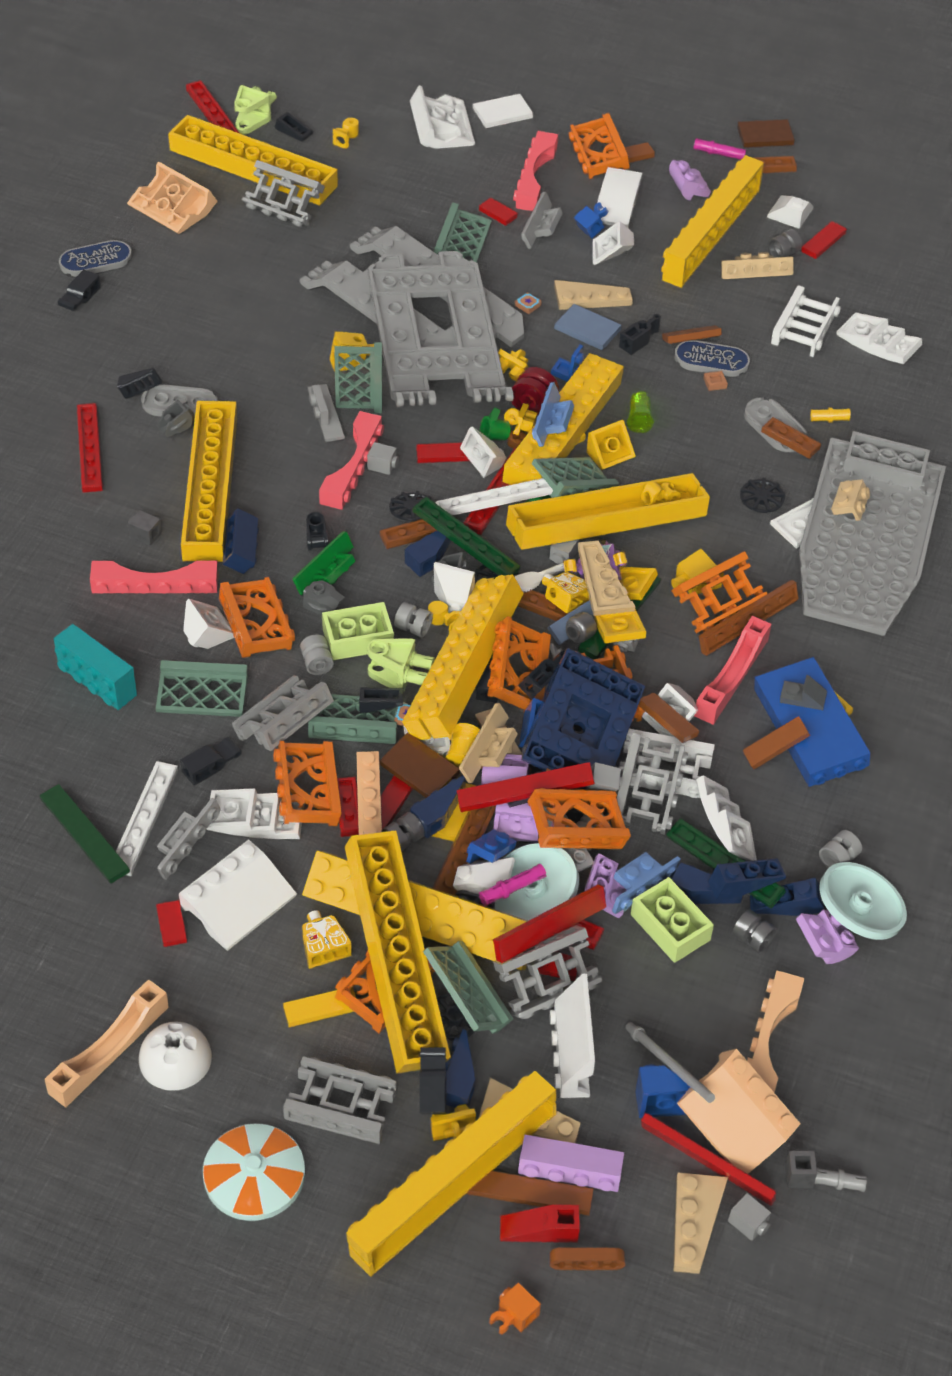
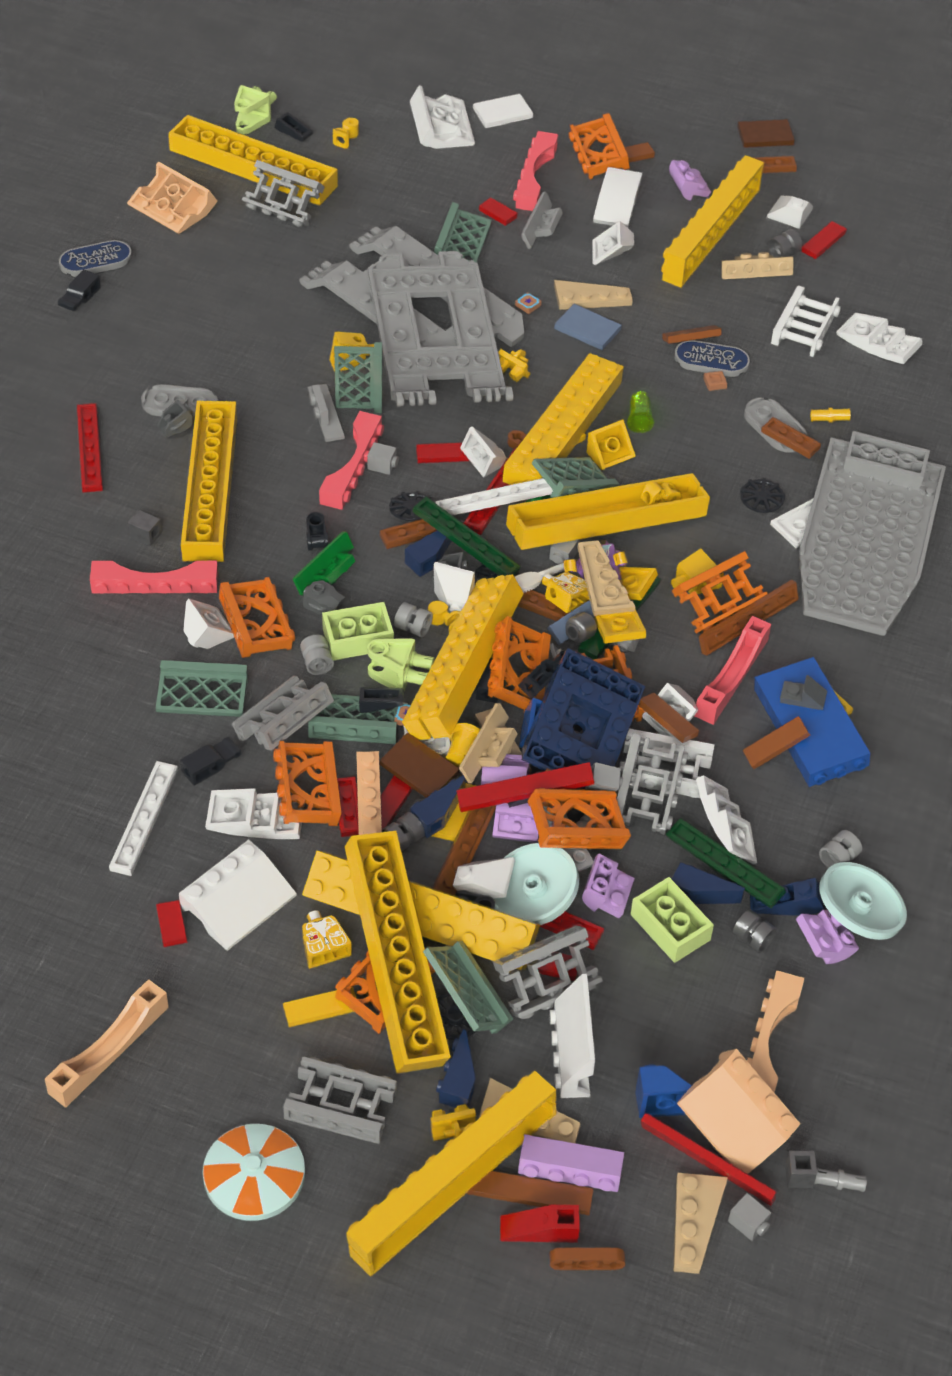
(84, 834): dark green tile -> none
(95, 667): teal brick -> none
(129, 389): black slope -> none
(174, 1066): white piece -> none
(183, 836): light grey bracket -> none
(209, 105): red tile -> none
(240, 541): dark blue brick -> none
(433, 1081): black piece -> none
(490, 846): blue bracket -> none
(495, 428): green piece -> none
(504, 888): dark pink pin -> none
(516, 1308): orange brick -> none
(522, 419): yellow hips -> none
(532, 388): dark red wheel -> none
(549, 923): red tile -> none
(553, 415): medium blue bracket -> none
(565, 369): blue bracket -> none
(590, 221): blue brick -> none
(638, 1034): light grey bar -> none
(639, 334): black piece -> none
(639, 877): medium blue bracket -> none
(716, 148): dark pink pin -> none
(741, 878): dark blue slope -> none
(851, 498): tan bracket -> none

